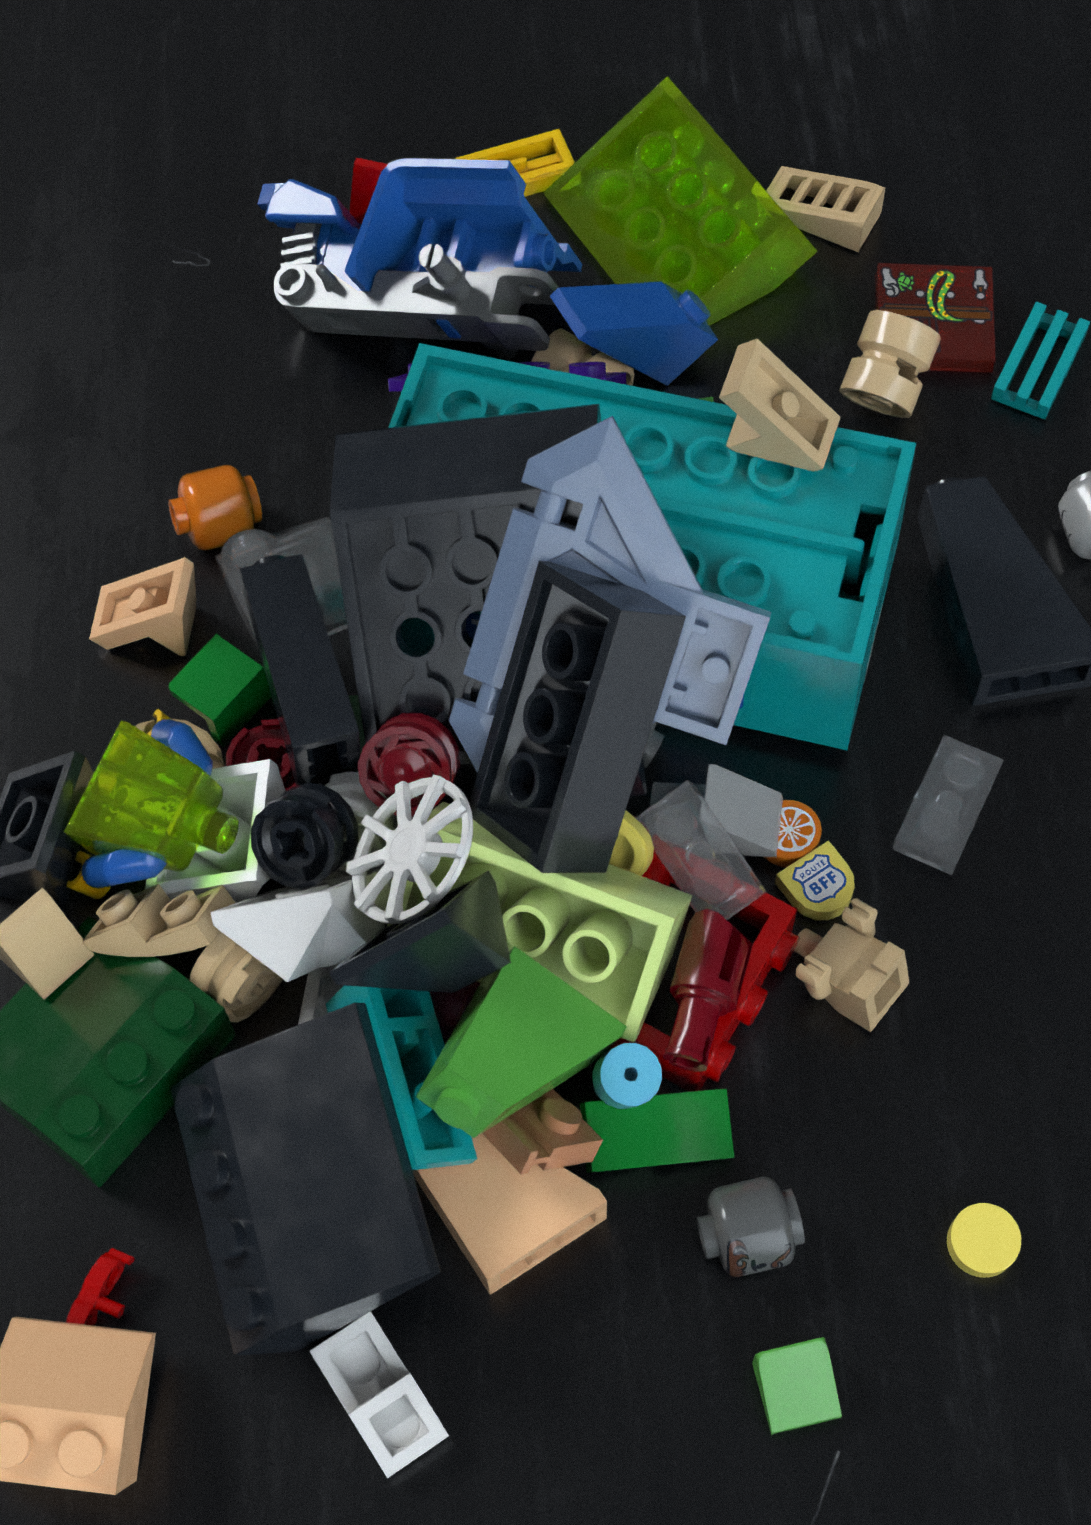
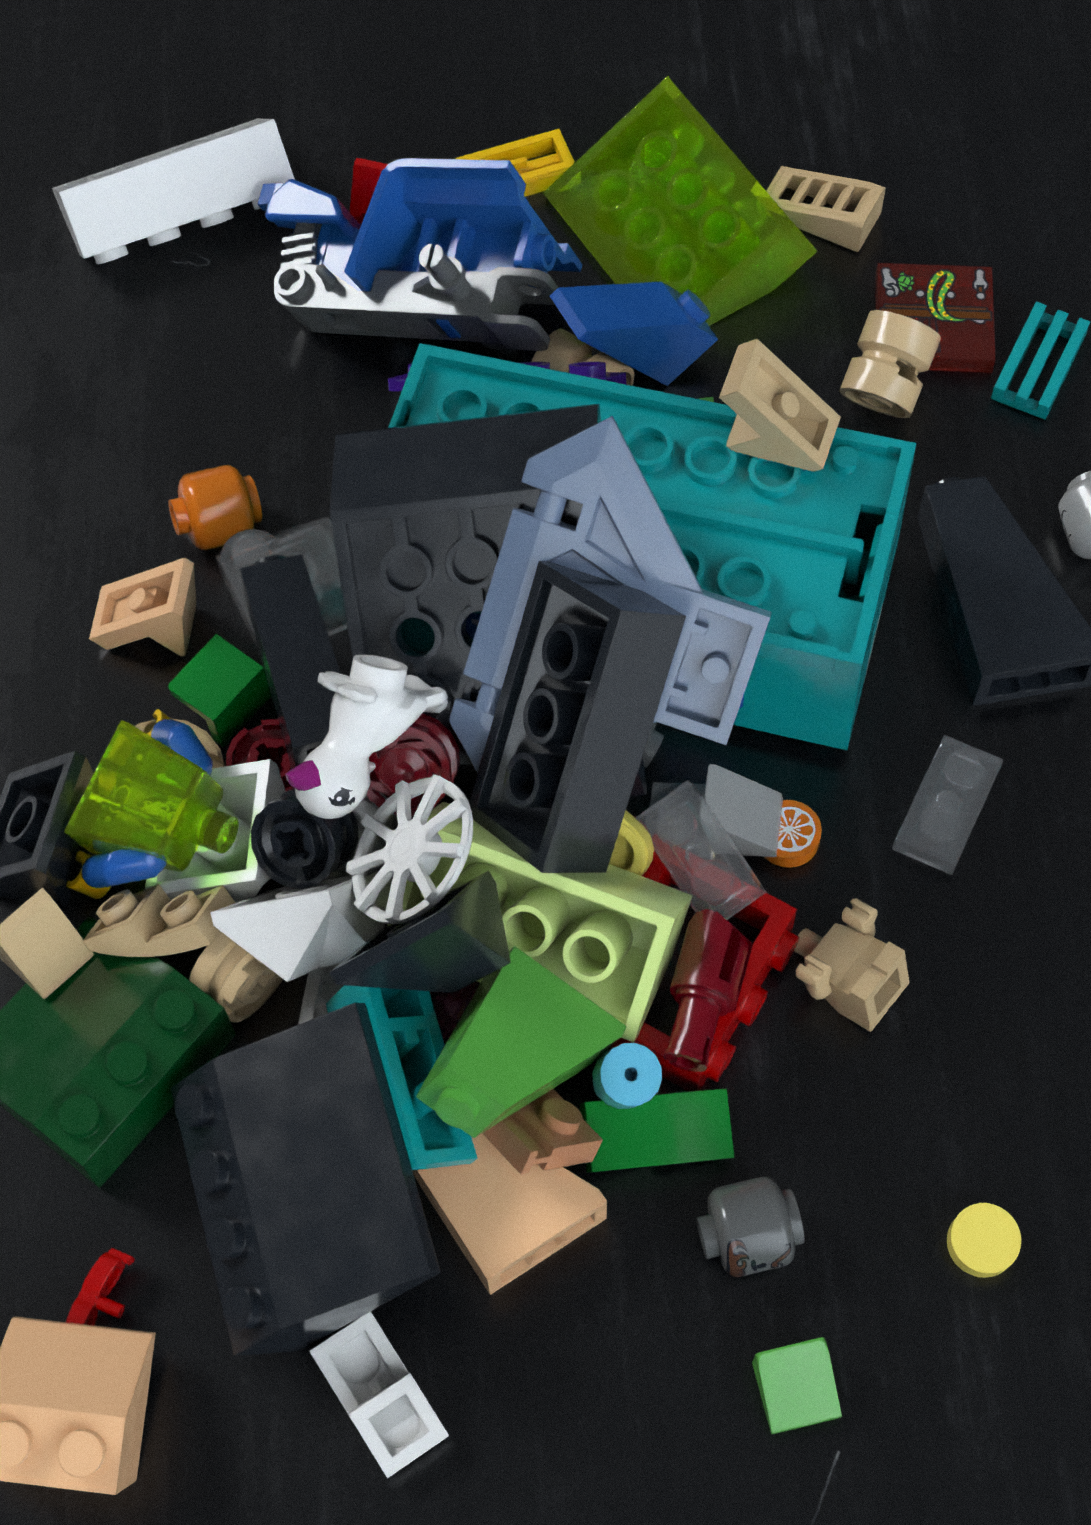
(172, 189): none -> white slope
(365, 716): none -> white animal
(818, 883): tile -> none

